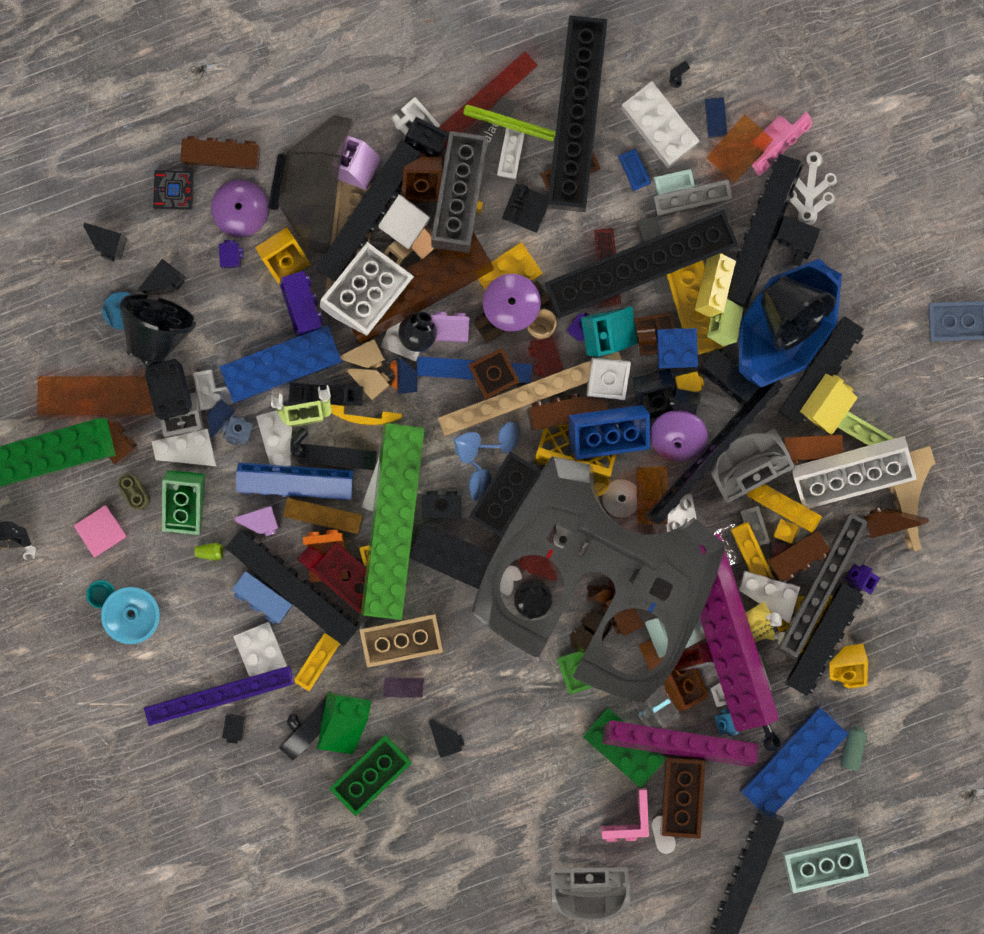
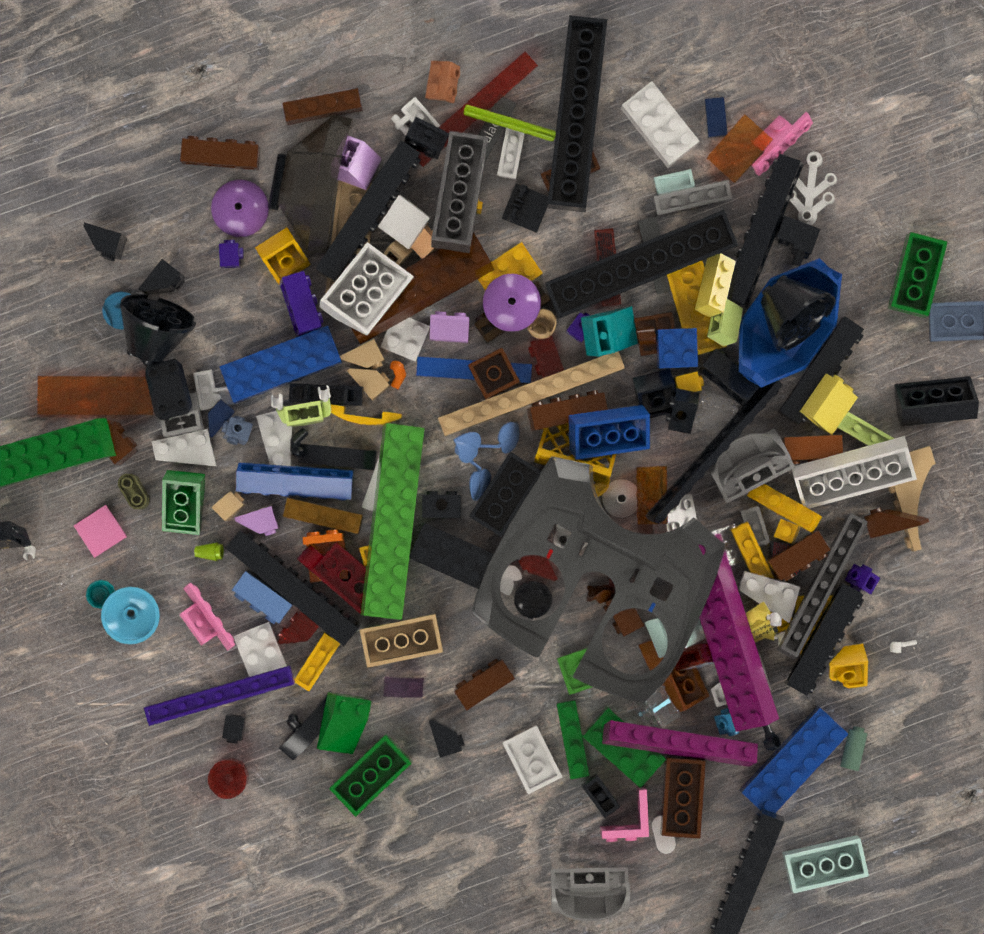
(173, 190): black tile -> none
(202, 620): none -> bright pink bracket
(221, 786): none -> clear red brick
(229, 505): none -> tan slope
(299, 631): none -> clear red slope
(322, 106): none -> reddish brown brick
(405, 377): dark blue tile -> none
(416, 332): black brick -> none
(422, 179): reddish brown slope -> none
(442, 81): none -> nougat bracket
(483, 683): none -> reddish brown brick
(532, 759): none -> white plate
(572, 739): none -> green plate
(581, 637): dark brown piece -> none
(600, 795): none -> black brick
(608, 378): white tile -> none
(634, 170): blue tile -> none
(676, 74): black arm -> none
(682, 428): medium lavender dish -> none
(896, 646): none -> white hand
(917, 275): none -> green brick
(936, 401): none -> black slope

